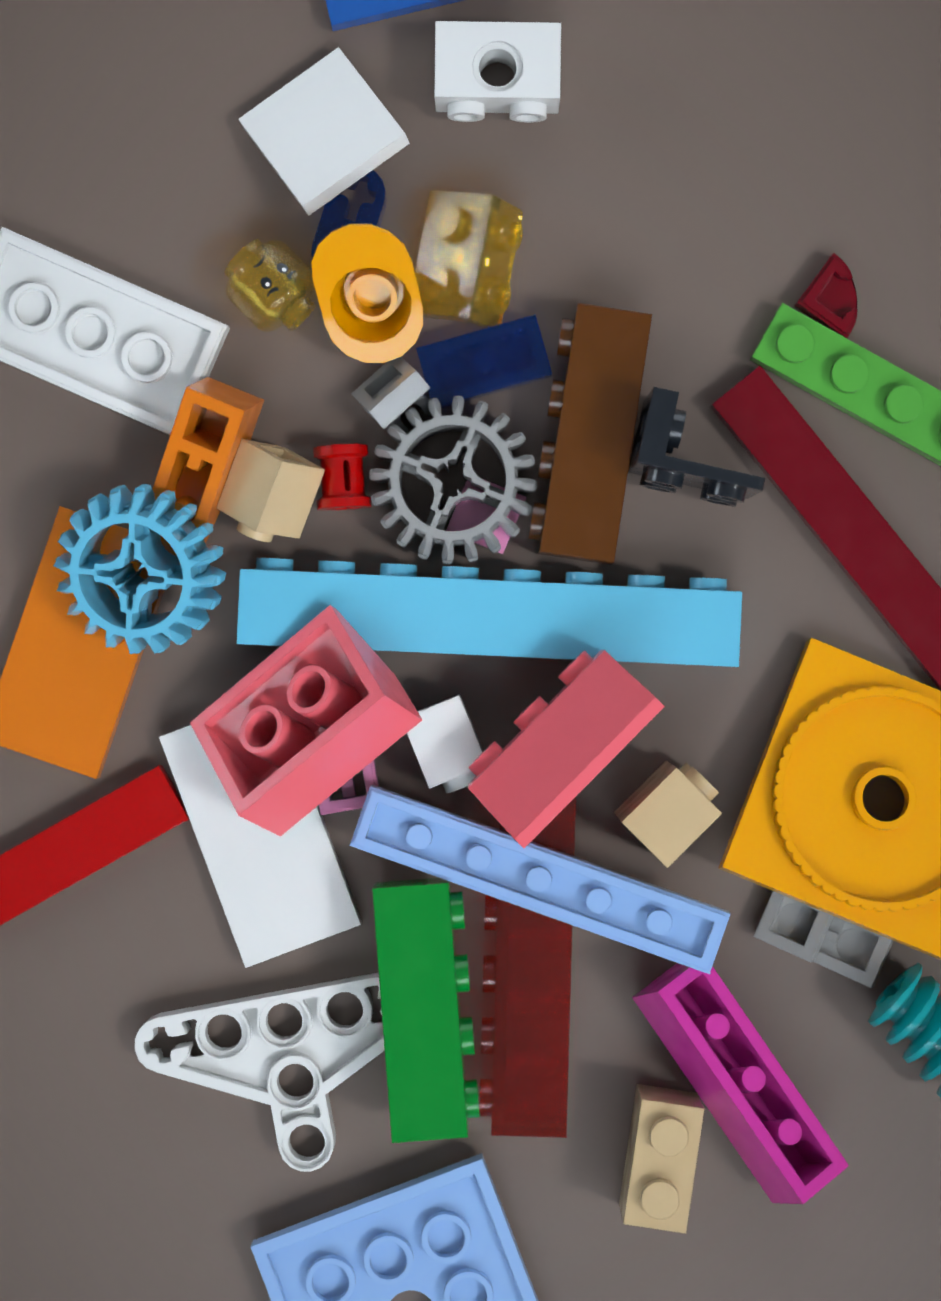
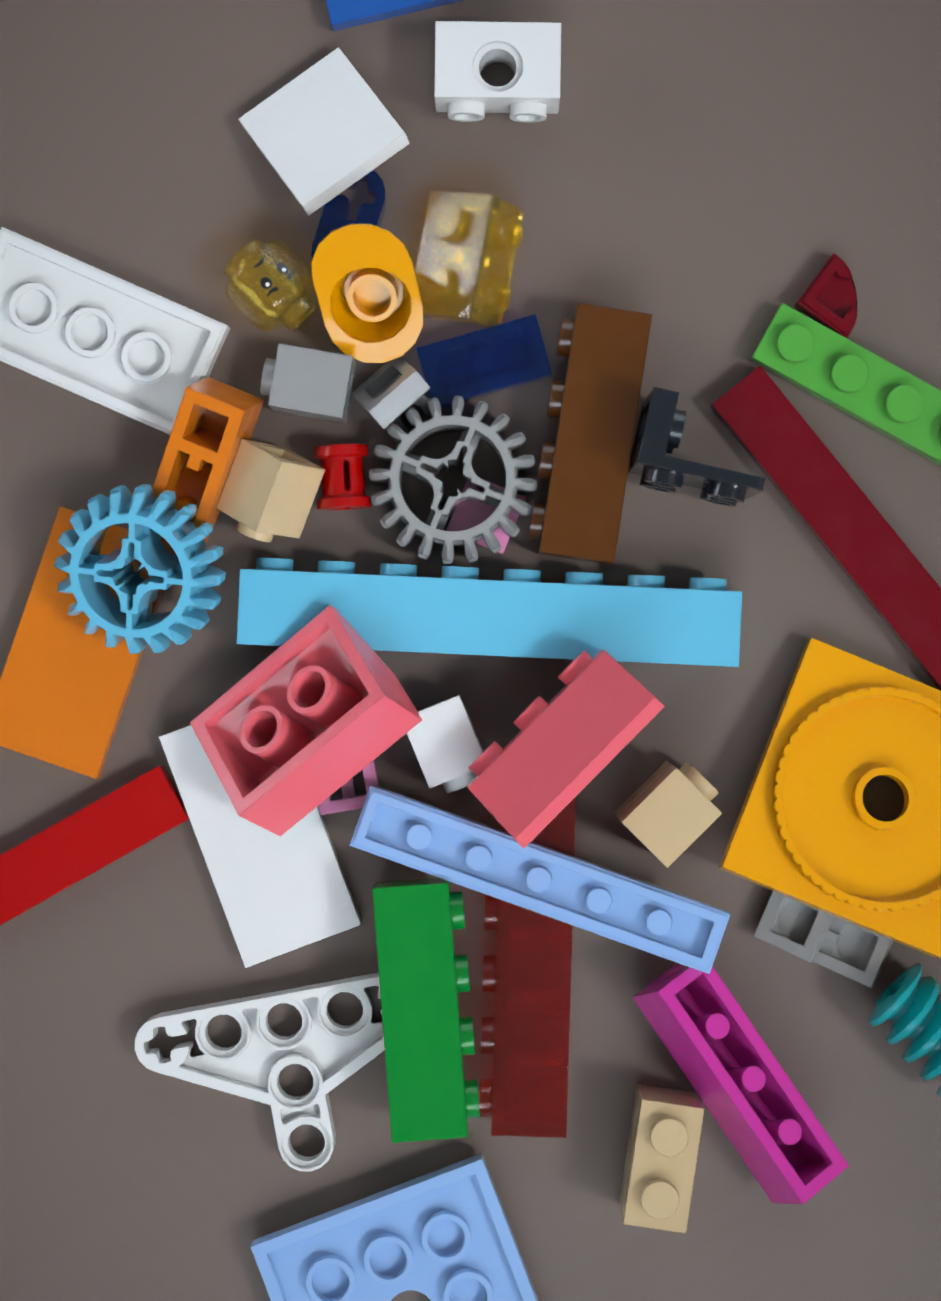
(309, 383): none -> light grey brick

